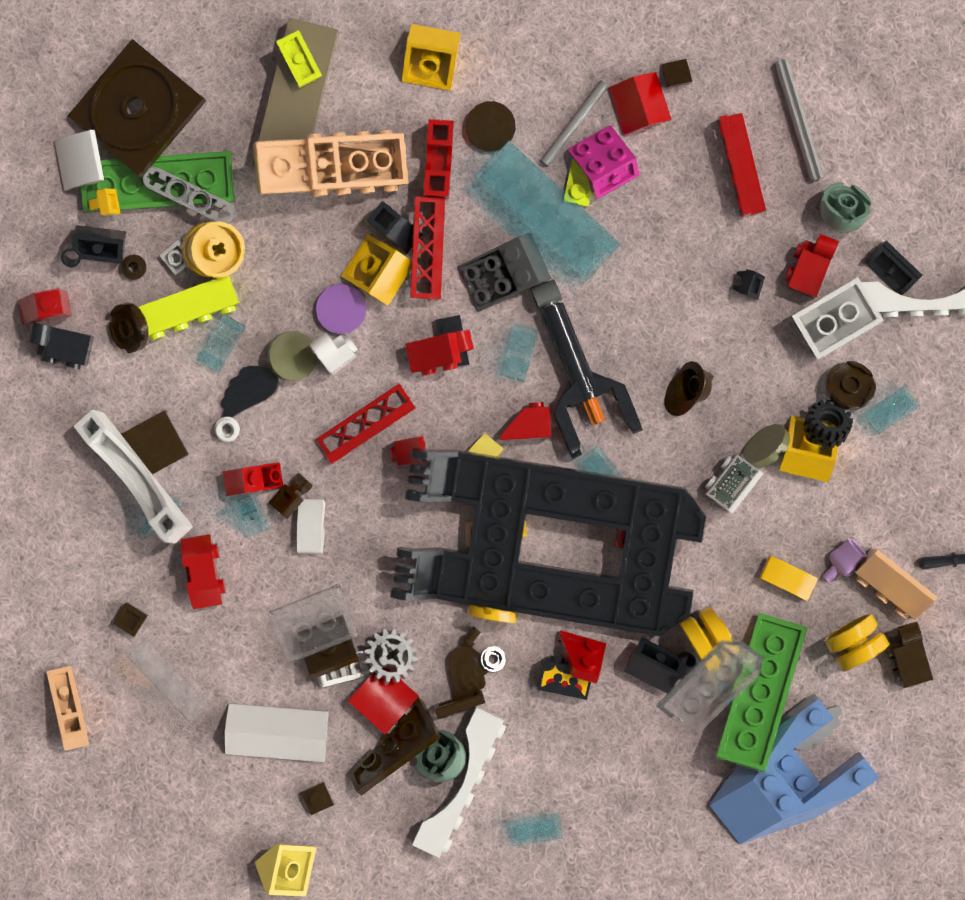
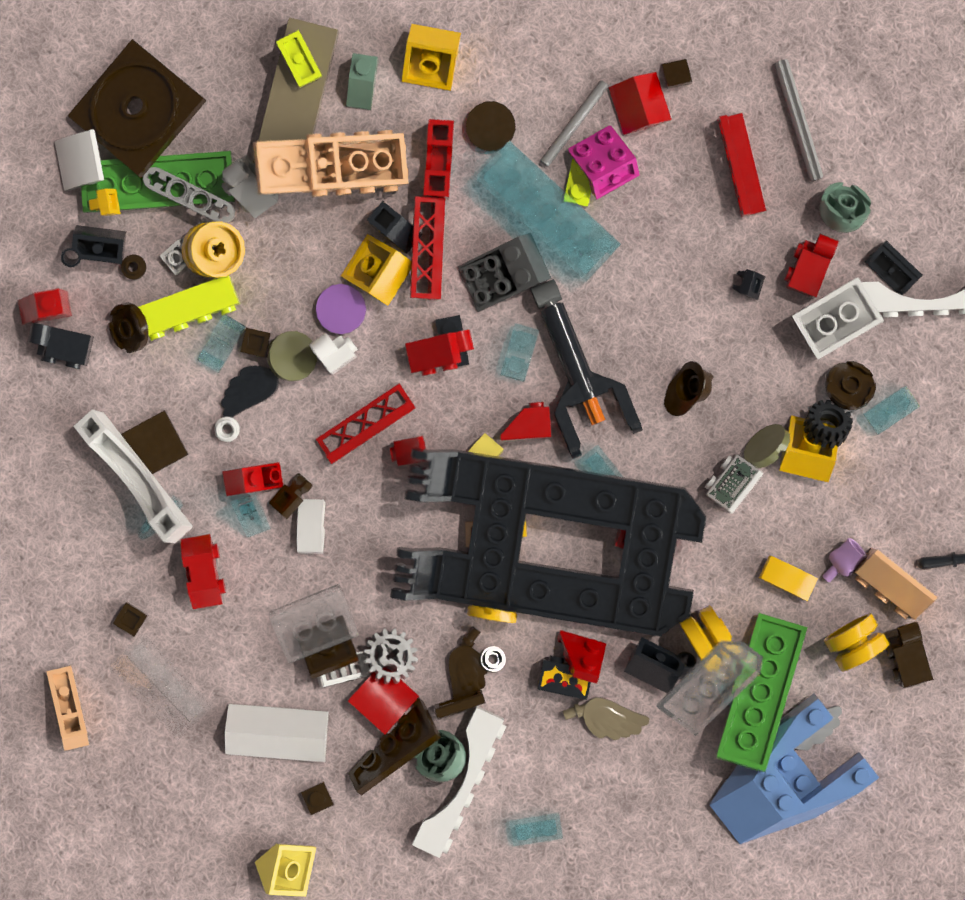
(242, 183): none -> light grey hinge
(255, 342): none -> dark brown plate
(362, 81): none -> sand green slope
(608, 718): none -> dark tan animal

